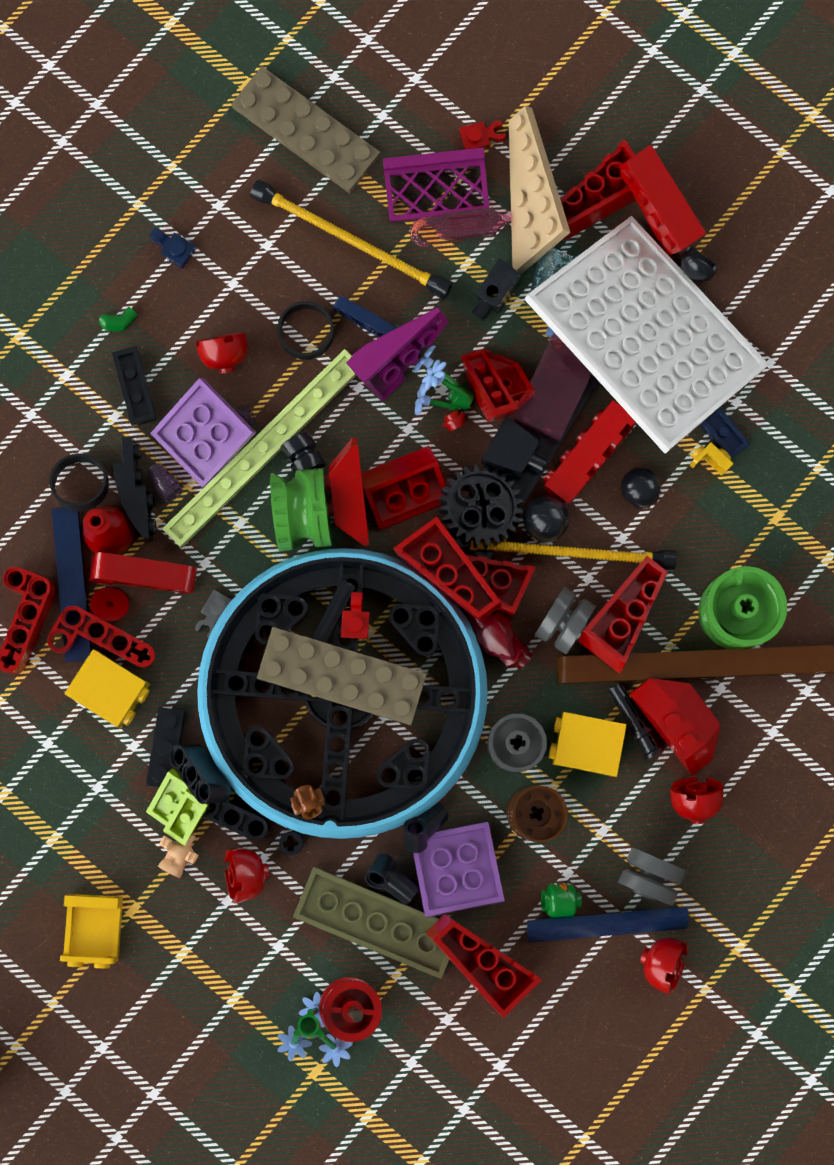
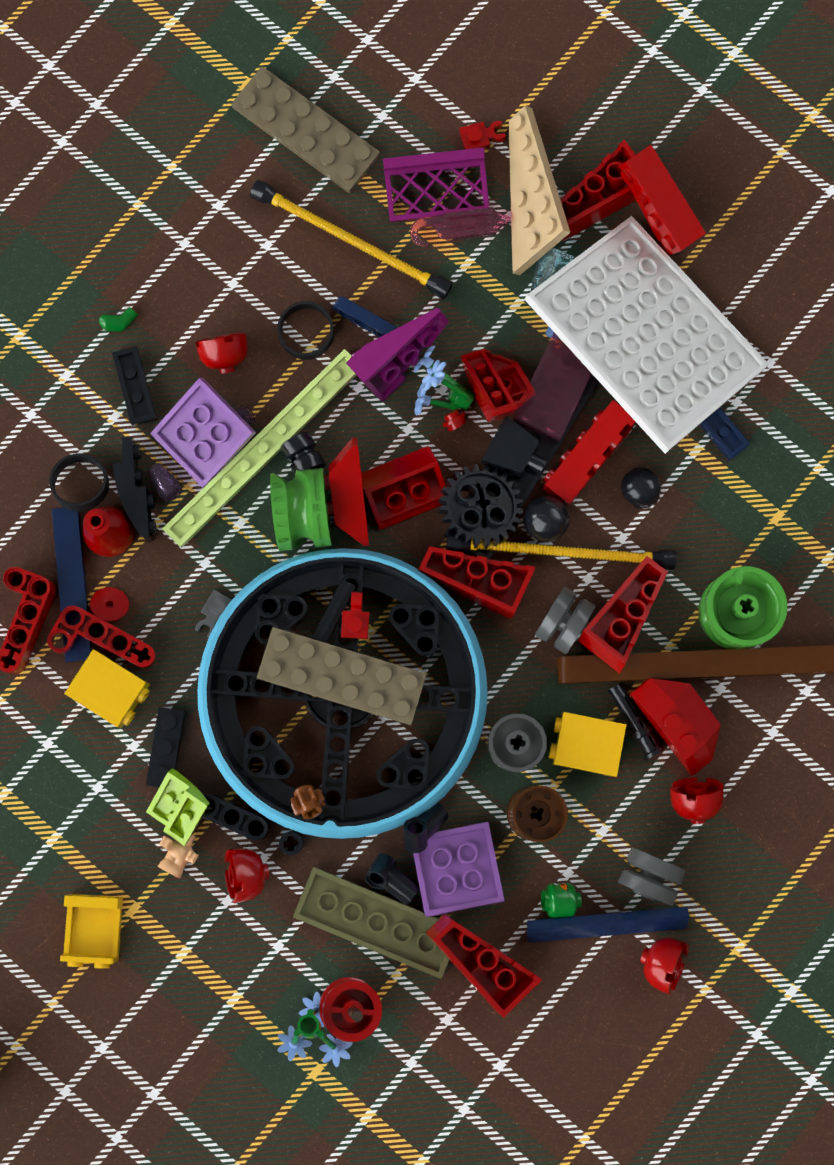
(141, 572): red beam -> none
(175, 248): dark blue plate -> none
(200, 773): black beam -> none
(445, 565): red wedge -> none
(499, 640): dark red animal -> none
(502, 280): black torso -> none
(696, 265): black hair -> none
(717, 458): yellow bracket -> none

